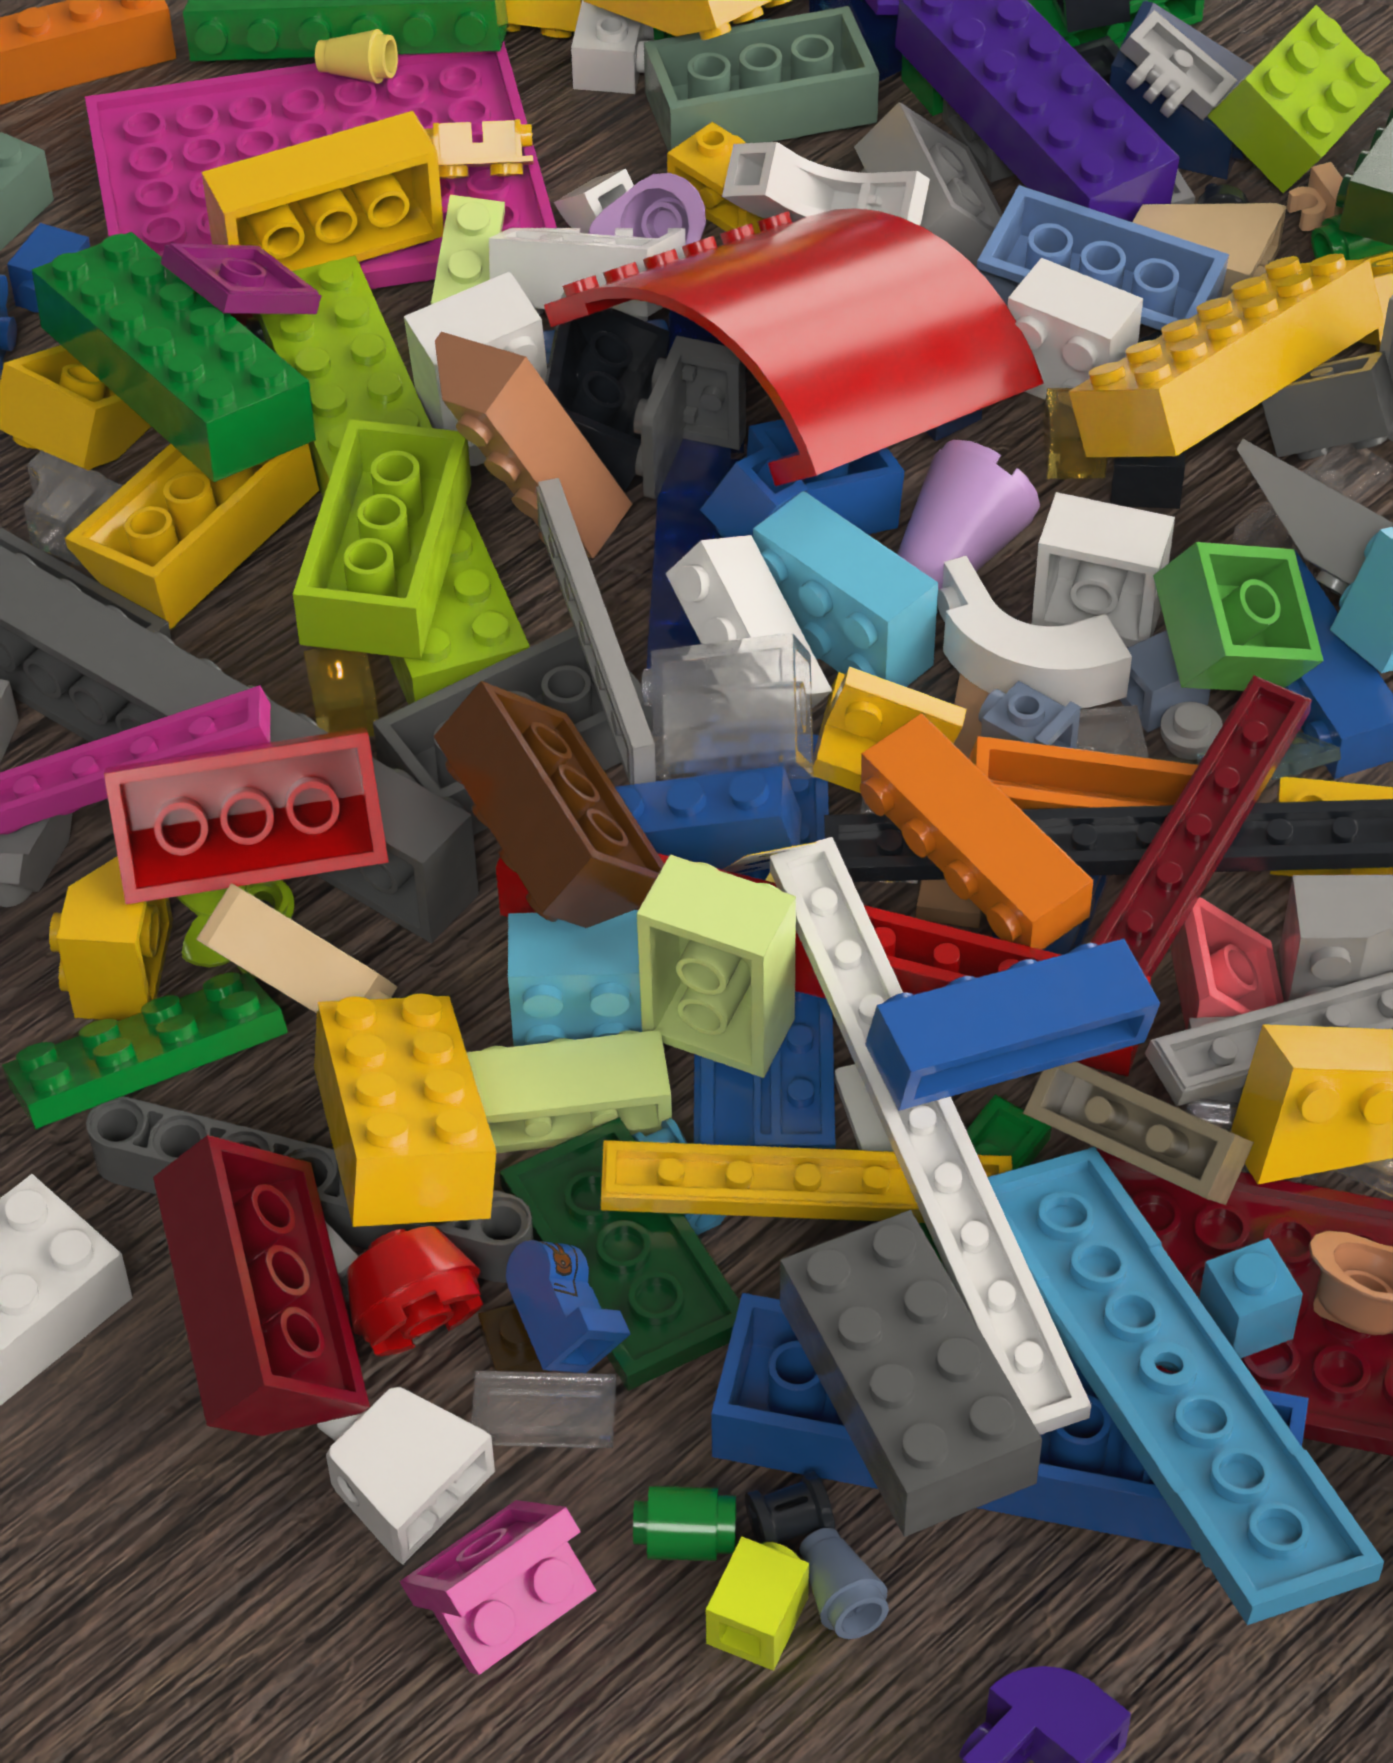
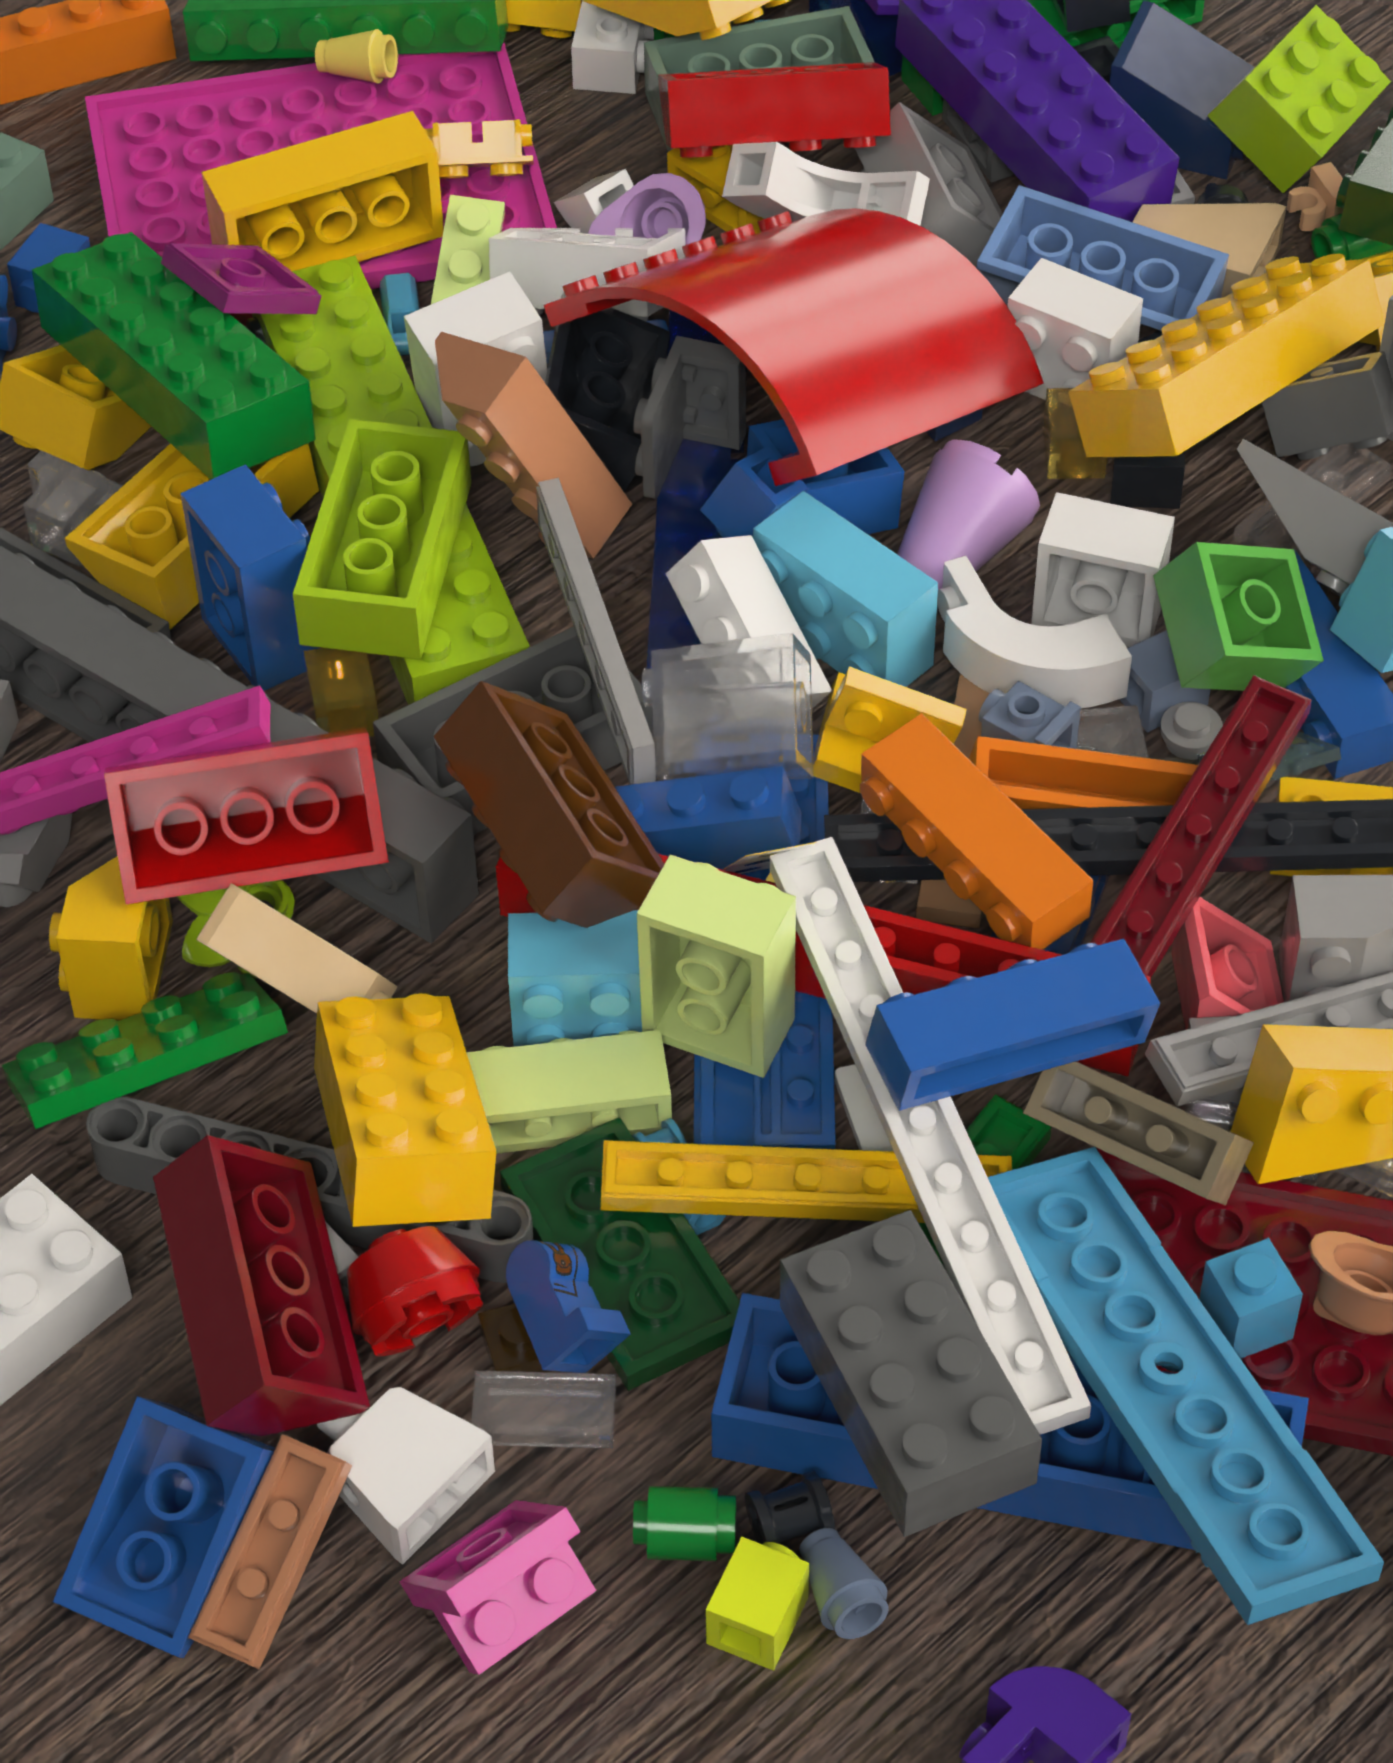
(162, 1524): none -> blue slope
(246, 573): none -> blue brick
(270, 1551): none -> nougat tile
(398, 299): none -> dark azure bar
(776, 106): none -> red slope
(1175, 68): light grey hinge -> none

